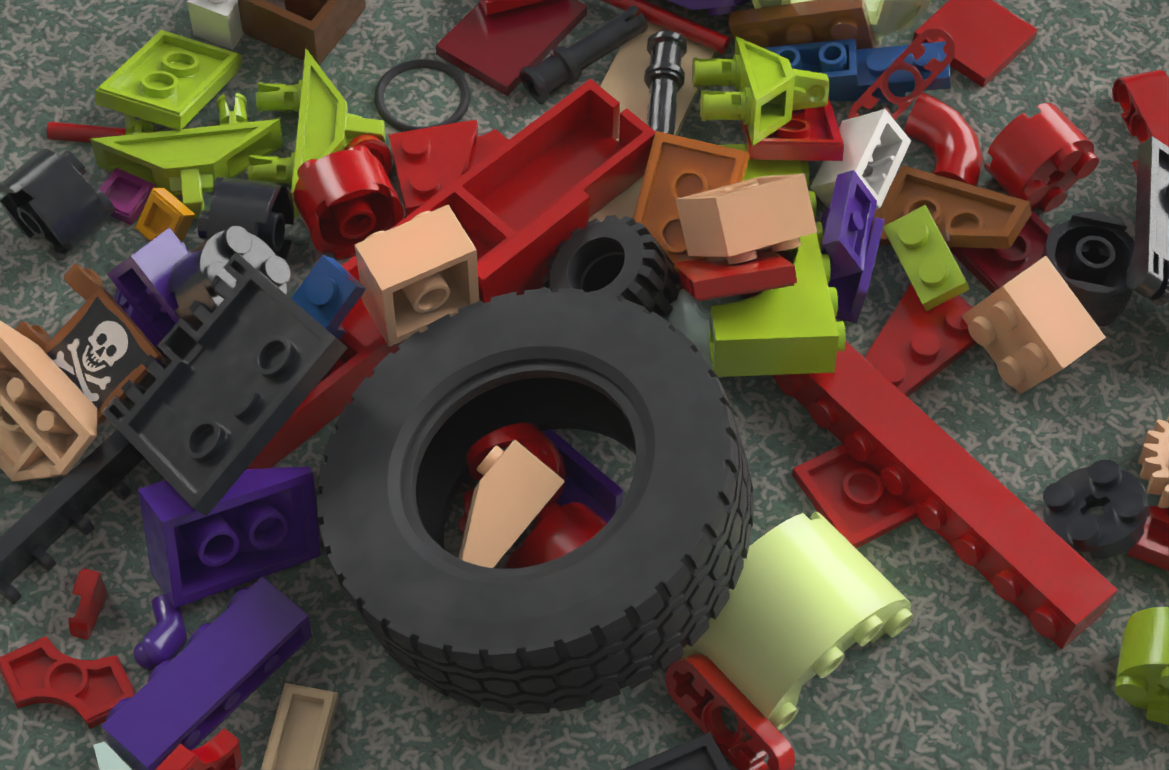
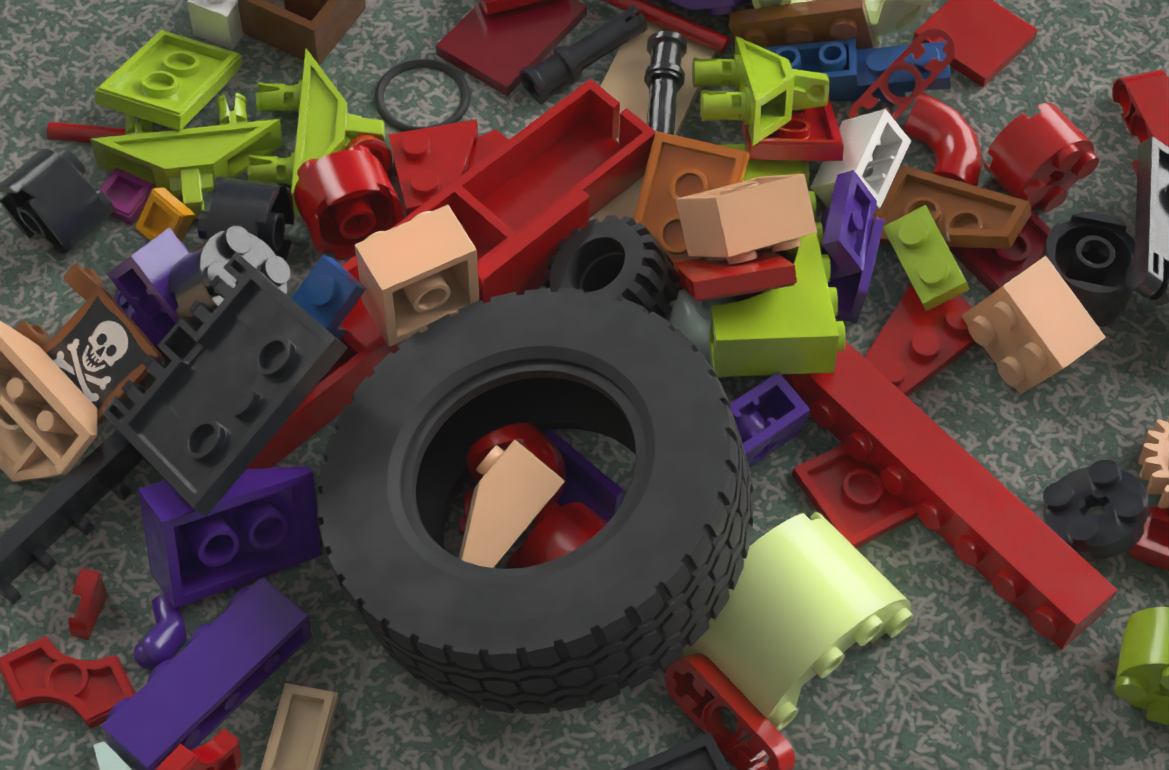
(768, 417): none -> dark purple brick

